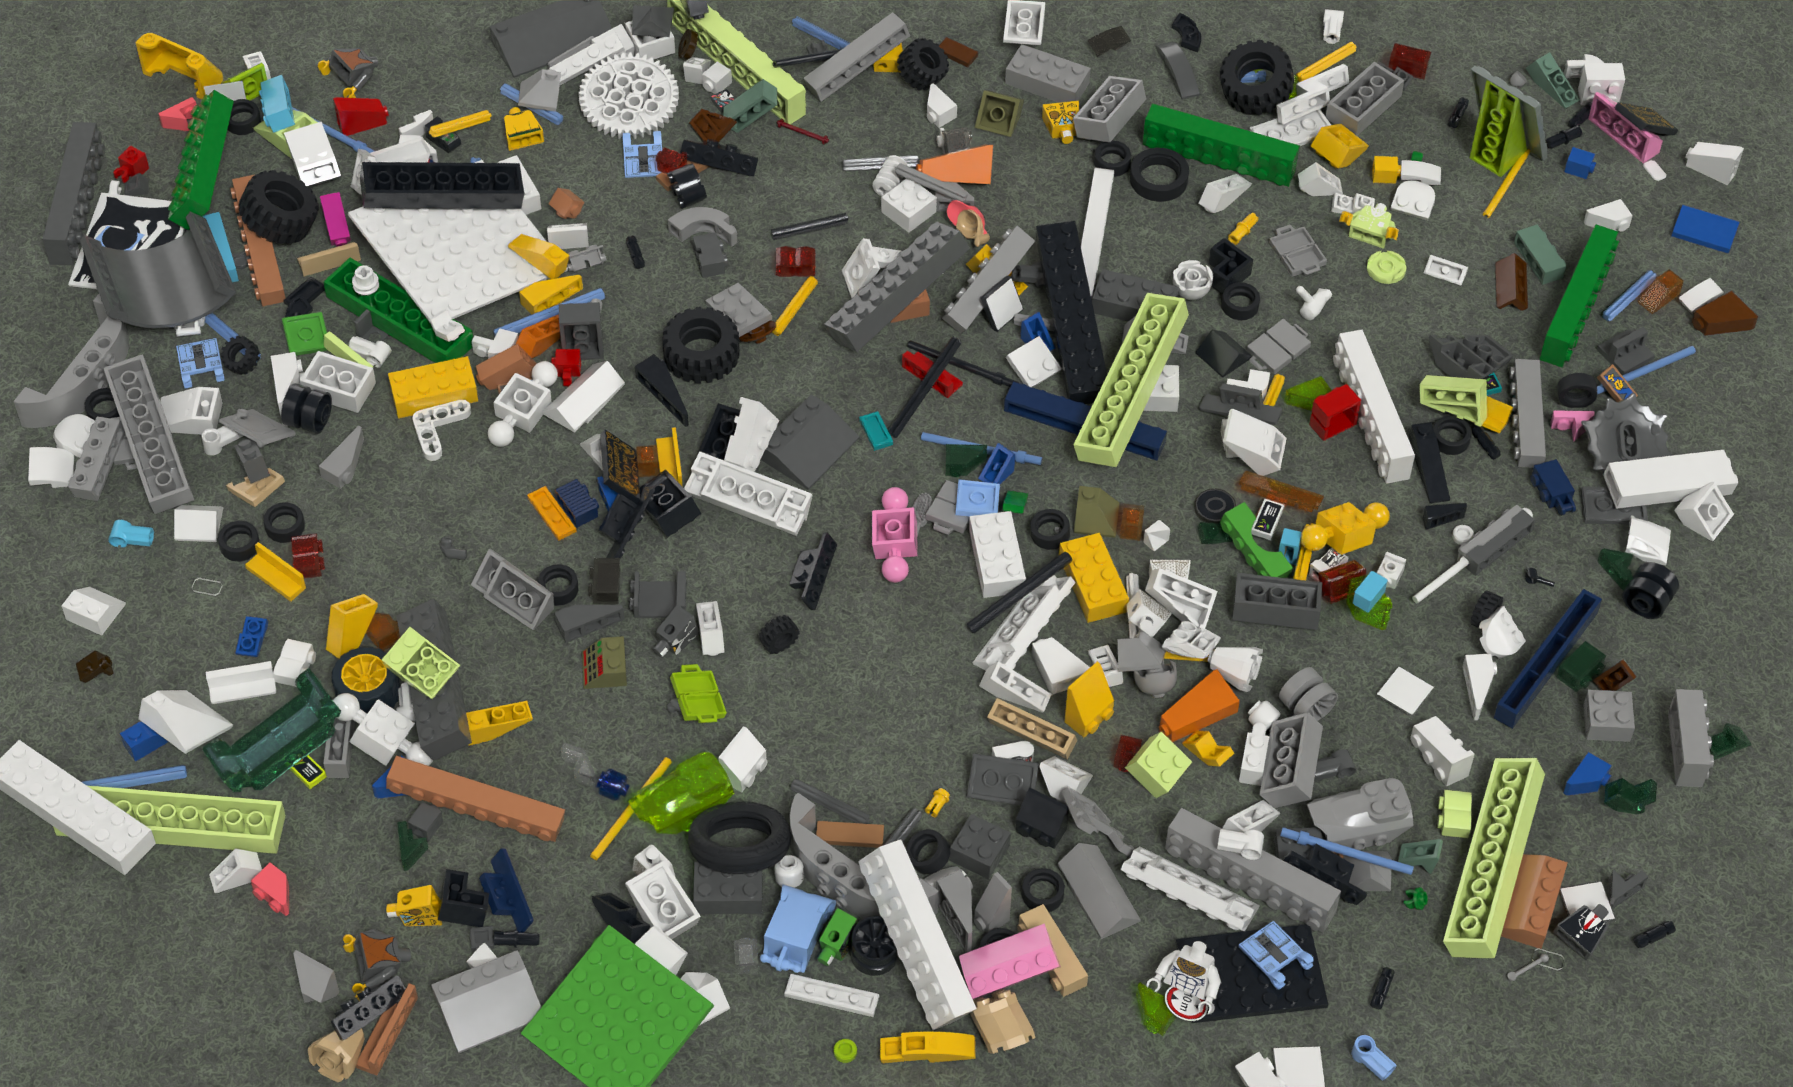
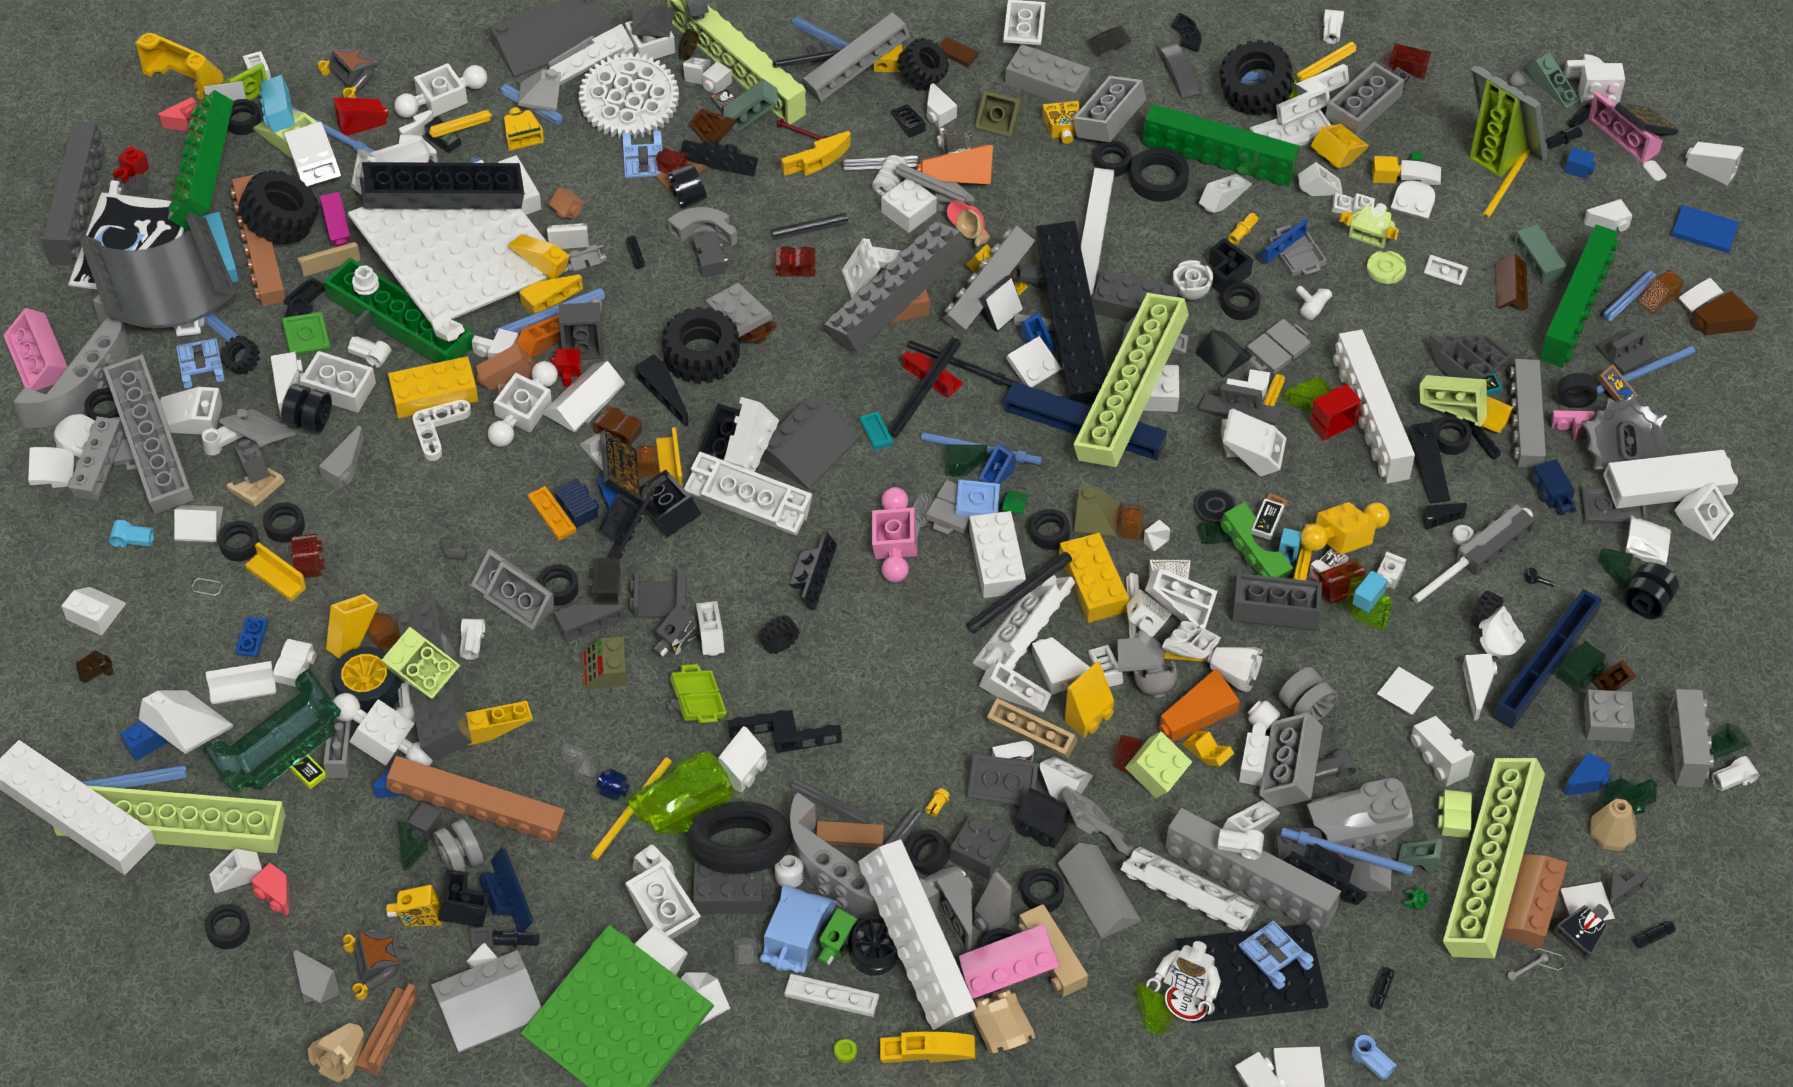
(35, 350): none -> bright pink slope
(233, 940): none -> black tyre
(341, 350): yellowish green tile -> none
(366, 1007): black bracket -> none
(440, 90): none -> white brick
(458, 846): none -> light grey wheel
(471, 638): none -> white piece
(619, 424): none -> reddish brown brick
(620, 916): black slope -> none
(785, 731): none -> black bracket
(795, 305): yellow axle -> none
(815, 159): none -> yellow slope
(913, 129): none -> black slope
(1284, 241): none -> blue slope
(1287, 493): clear orange windscreen -> none
(1458, 112): black axle -> none
(1614, 826): none -> tan cone
(1739, 772): none -> white piece

